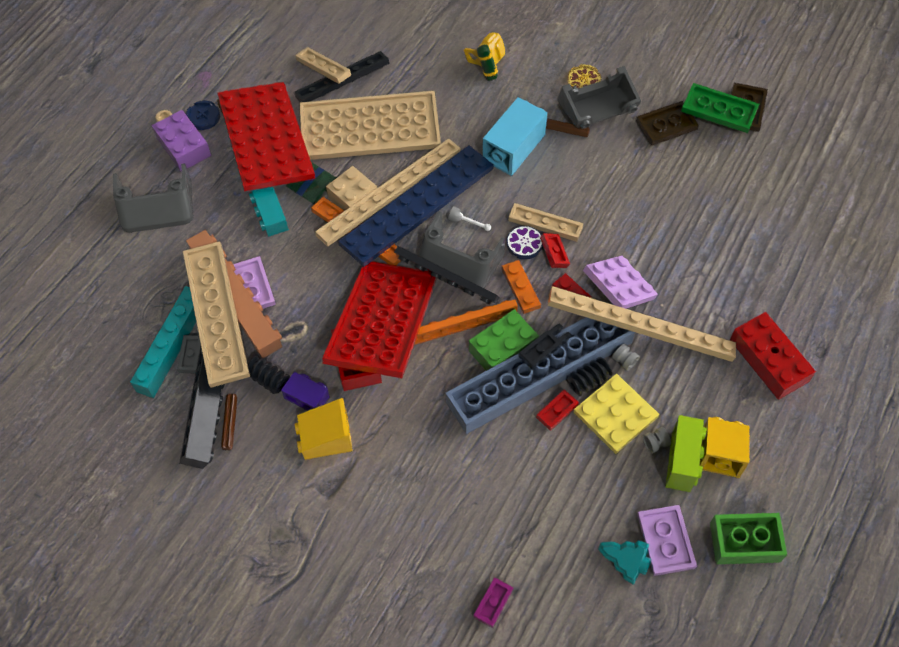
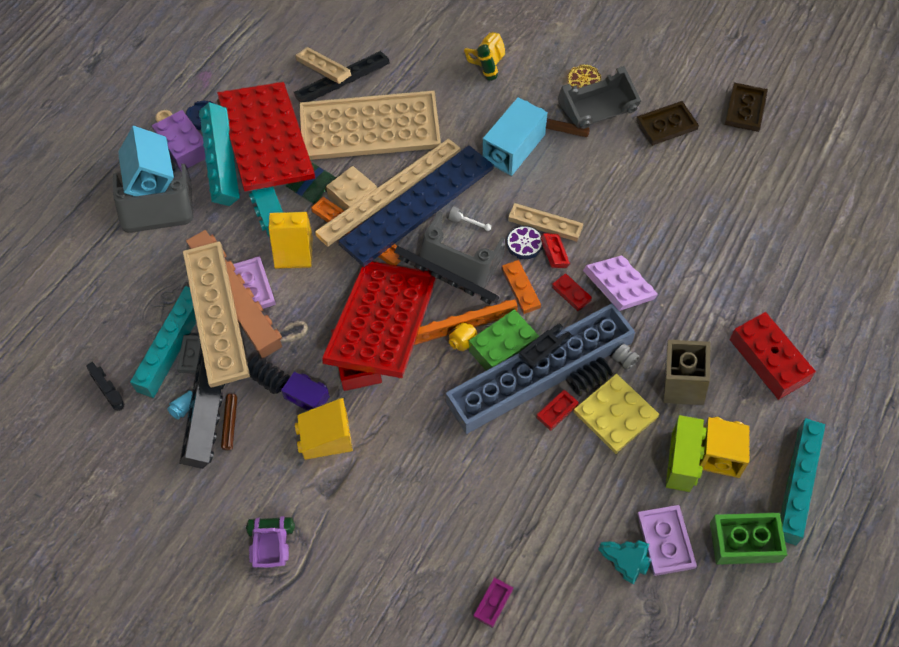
(105, 387): none -> black hinge
(145, 163): none -> medium azure brick
(180, 406): none -> medium azure cone
(219, 154): none -> teal brick
(269, 540): none -> medium lavender piece
(291, 240): none -> yellow slope
(460, 336): none -> yellow head
(642, 324): tan plate -> none
(656, 440): light grey wheel -> none
(687, 372): none -> dark tan brick
(720, 107): green plate -> none
(801, 480): none -> teal brick

